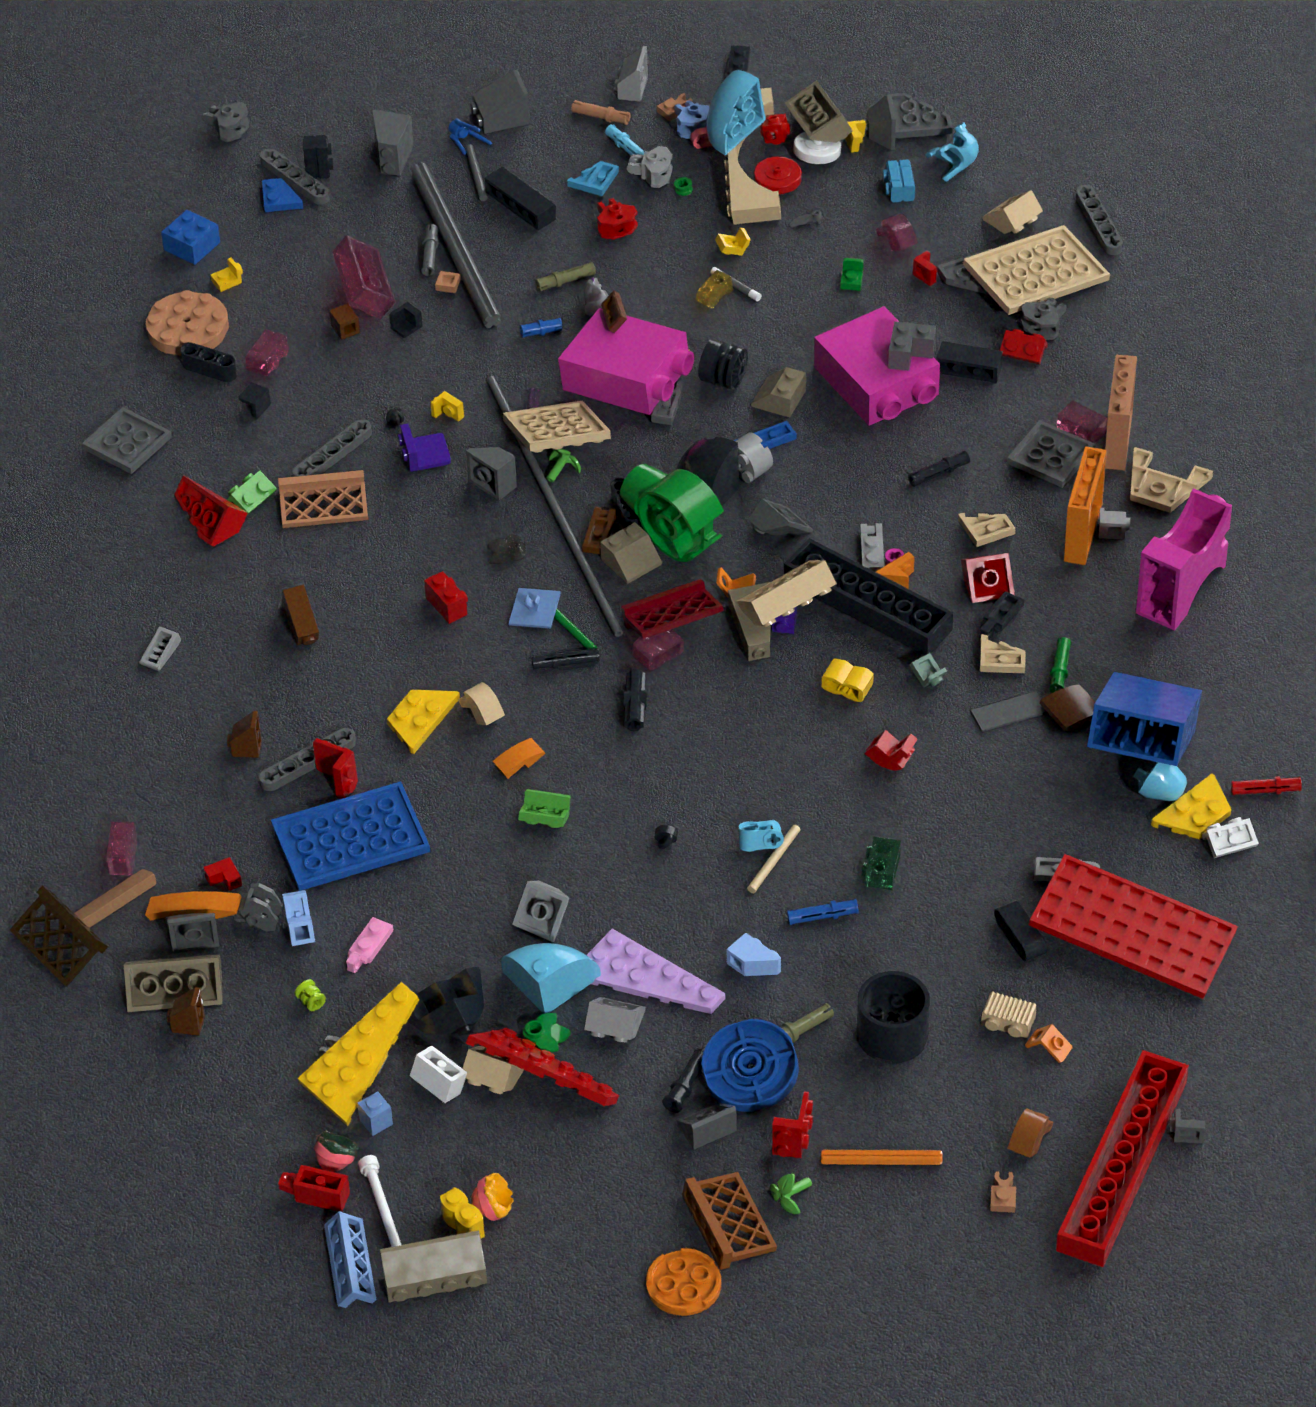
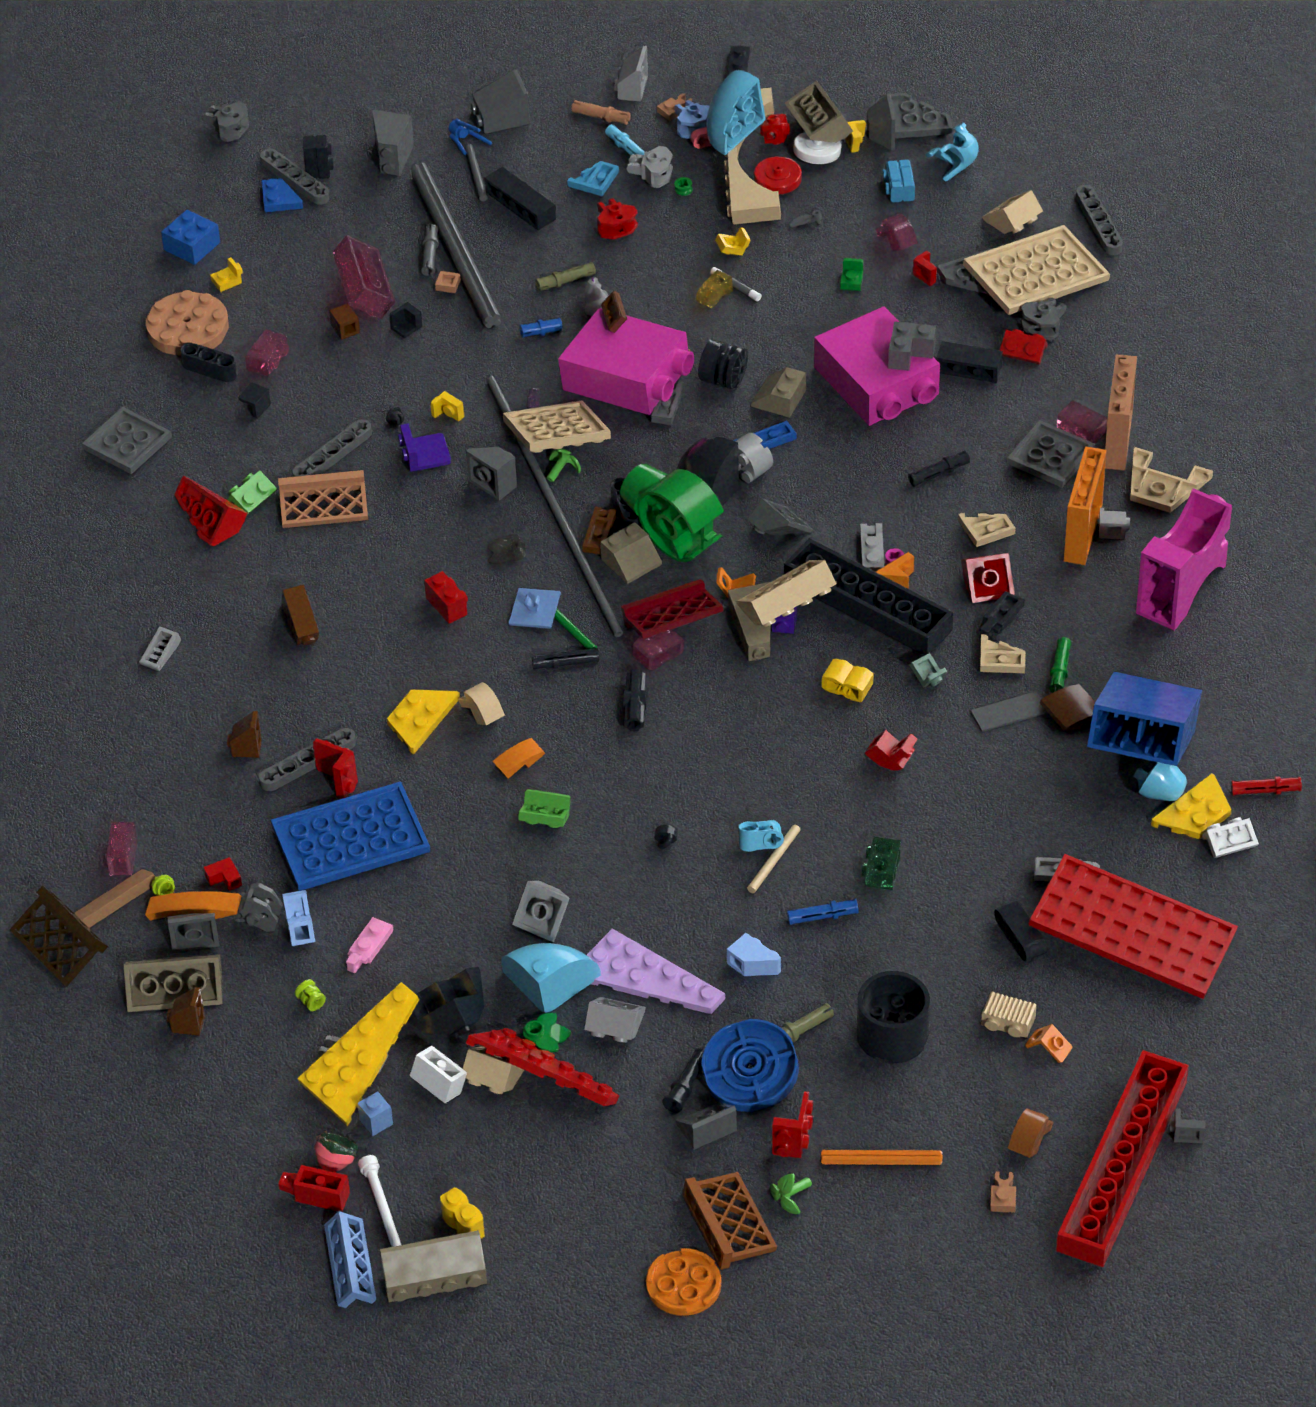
(163, 885): none -> lime plate
(492, 1197): light orange hair -> none

